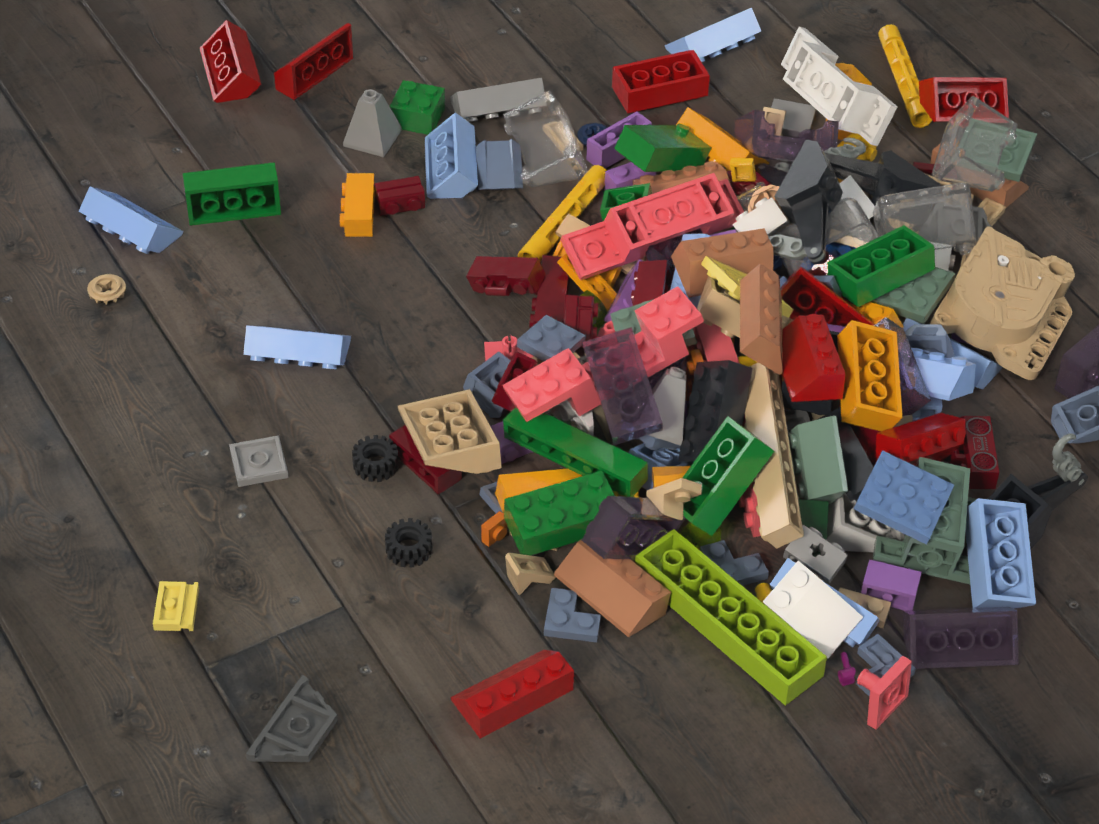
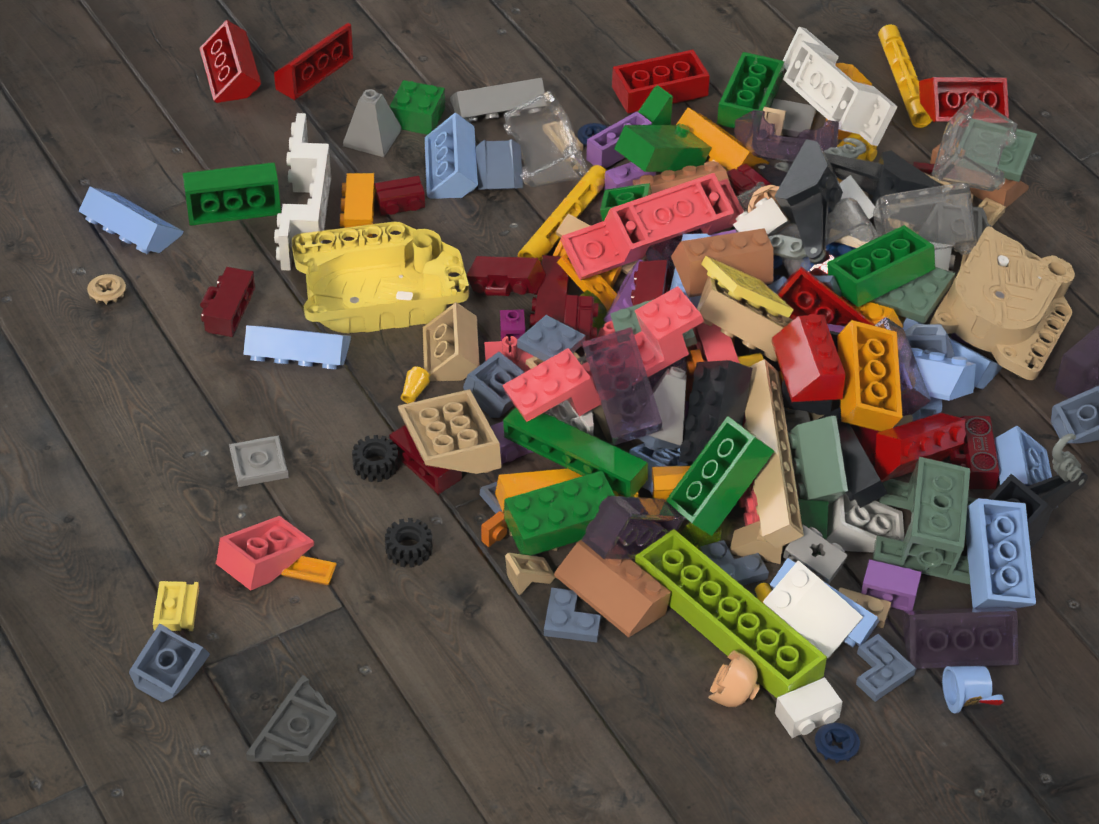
(166, 664): none -> sand blue slope
(232, 295): none -> dark red piece
(261, 551): none -> coral slope
(310, 174): none -> white bracket
(311, 570): none -> light orange tile
(378, 279): none -> light yellow piece
(415, 383): none -> yellow cone
(451, 344): none -> tan slope
(512, 323): none -> magenta brick
(515, 692): red slope -> none
(518, 365): dark red brick -> none
(658, 107): none -> green slope
(672, 495): tan slope -> none
(718, 36): light blue slope -> none
(735, 681): none -> light nougat cylinder
(742, 169): yellow tile -> none
(749, 541): none -> tan slope
(750, 87): none -> green brick
(761, 318): nougat slope -> none
(808, 708): none -> white brick
(839, 733): none -> dark blue gear
(847, 674): magenta hand -> none
(886, 692): coral tile -> none
(904, 497): medium blue plate -> none
(968, 687): none -> light blue hat
(1021, 457): none -> light blue slope

